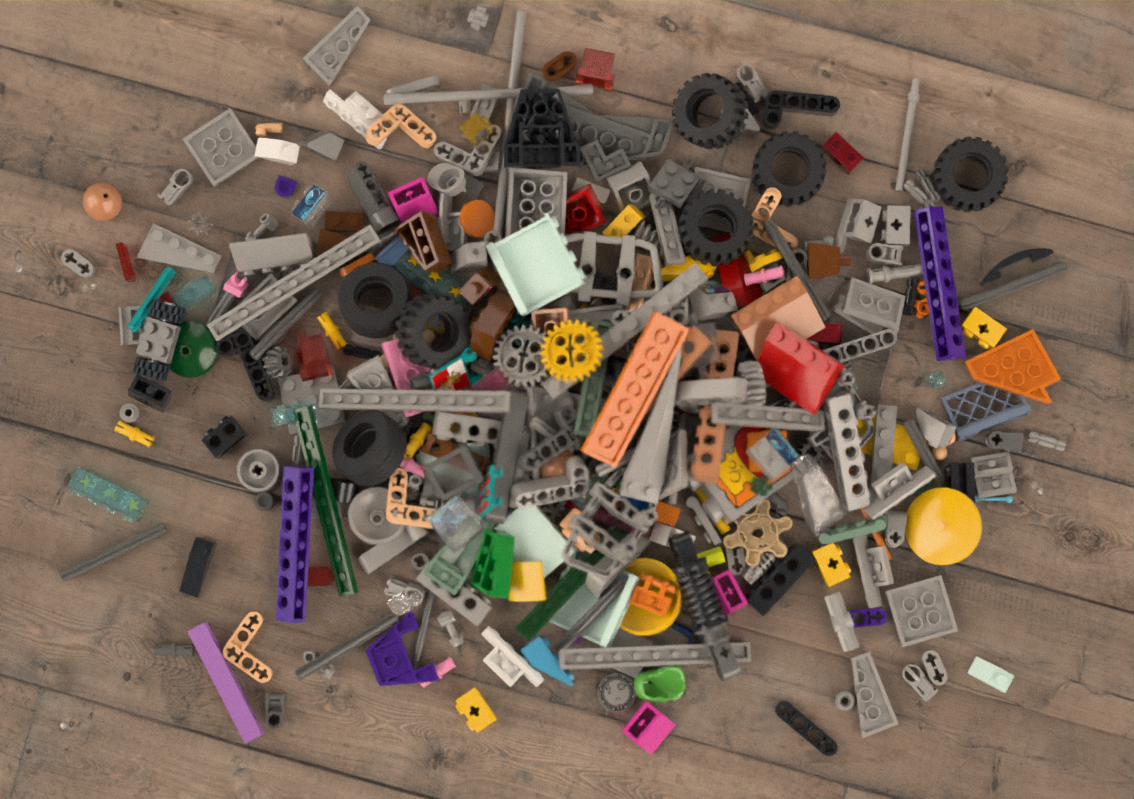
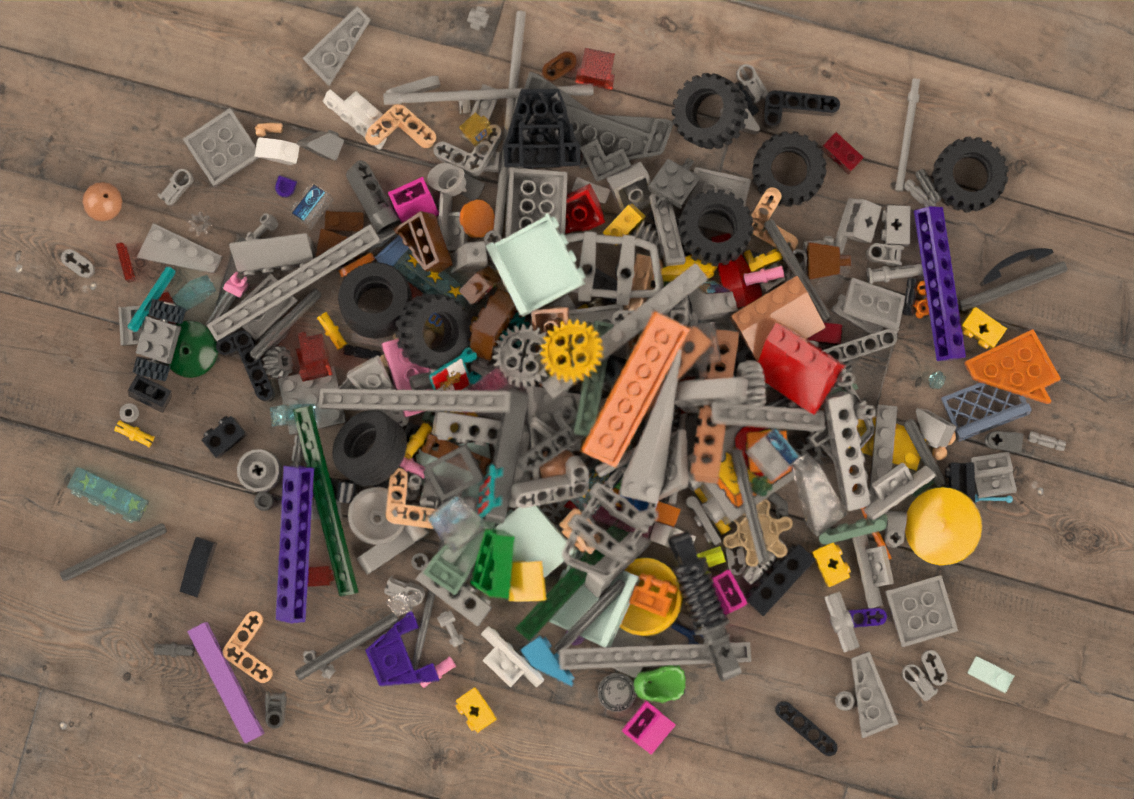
(750, 507): none -> dark grey axle

